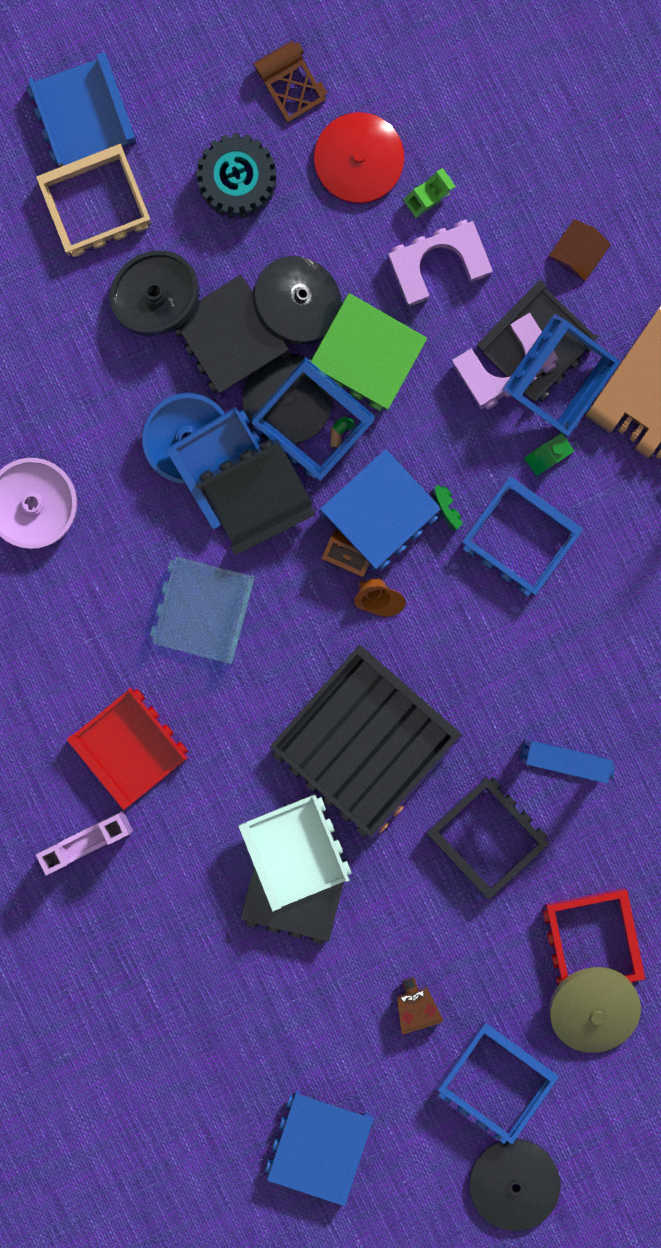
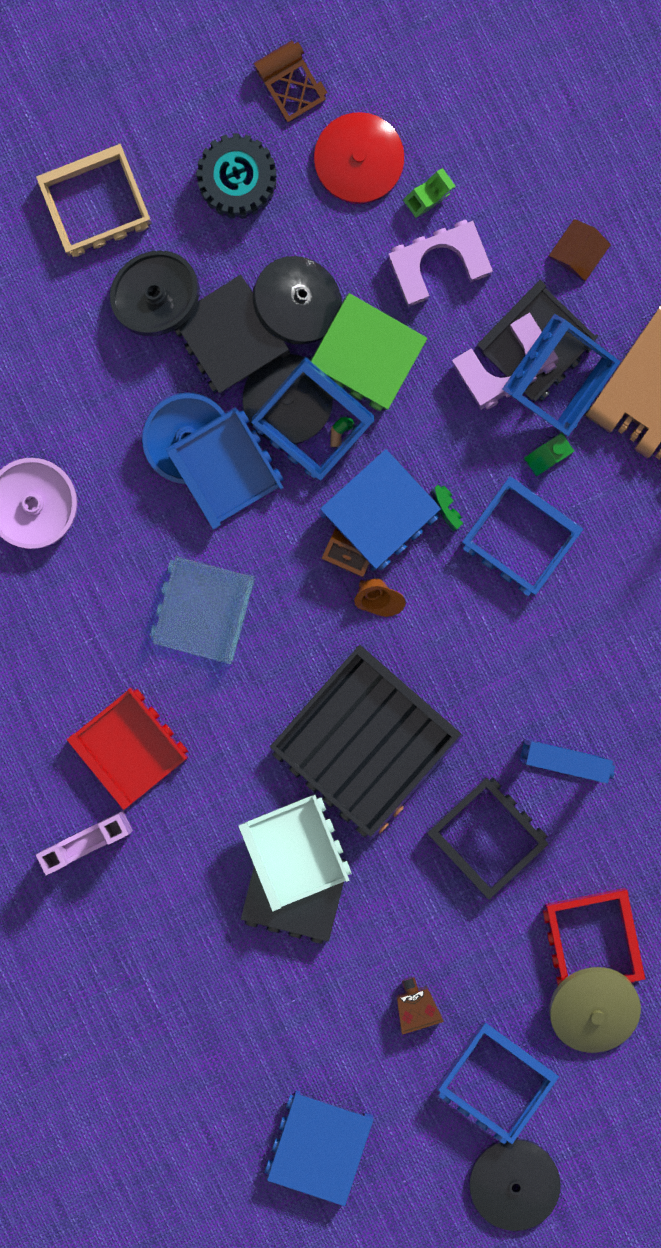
(81, 111): blue panel -> none
(257, 495): black panel -> none

